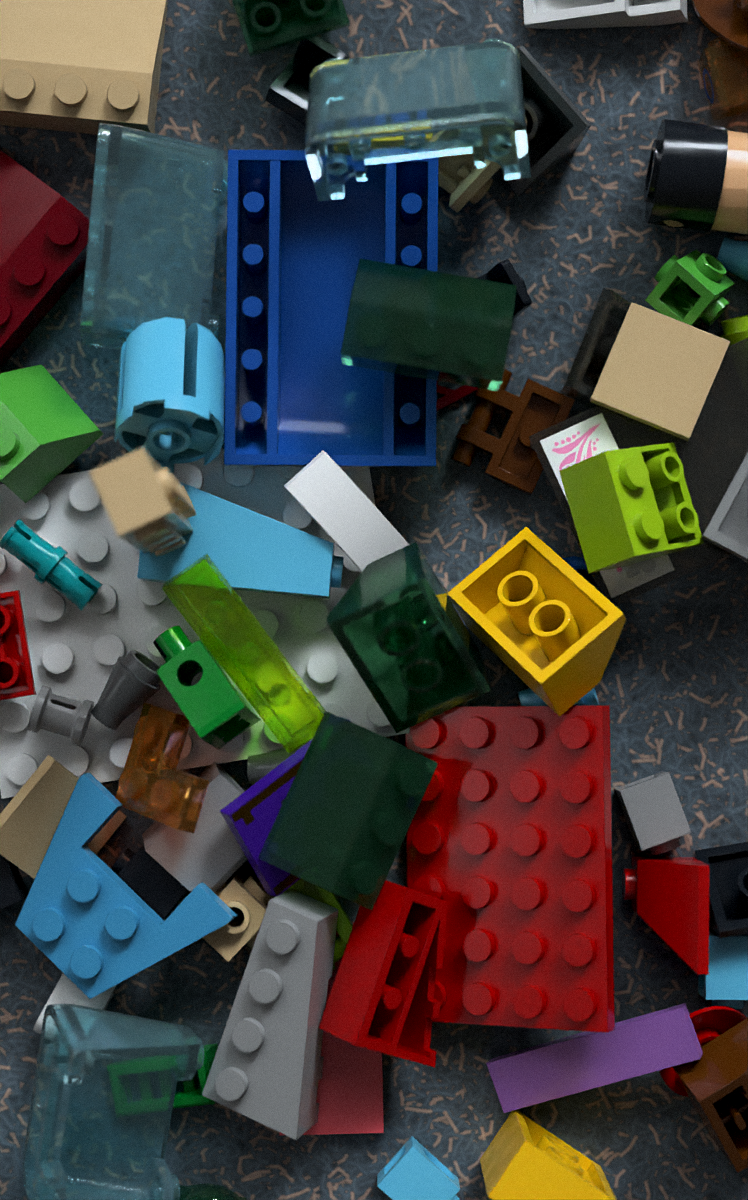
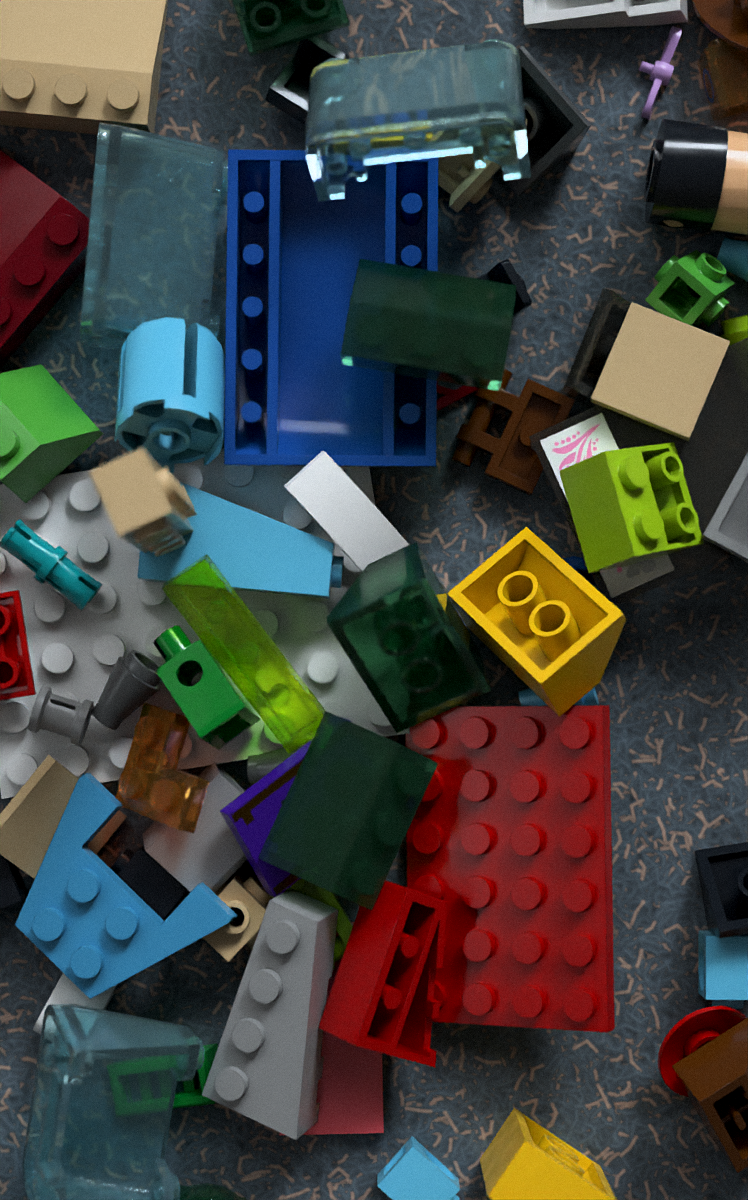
(595, 1058): medium lavender tile -> none
(653, 813): light grey brick -> none
(661, 71): none -> lavender piece
(674, 903): red slope -> none

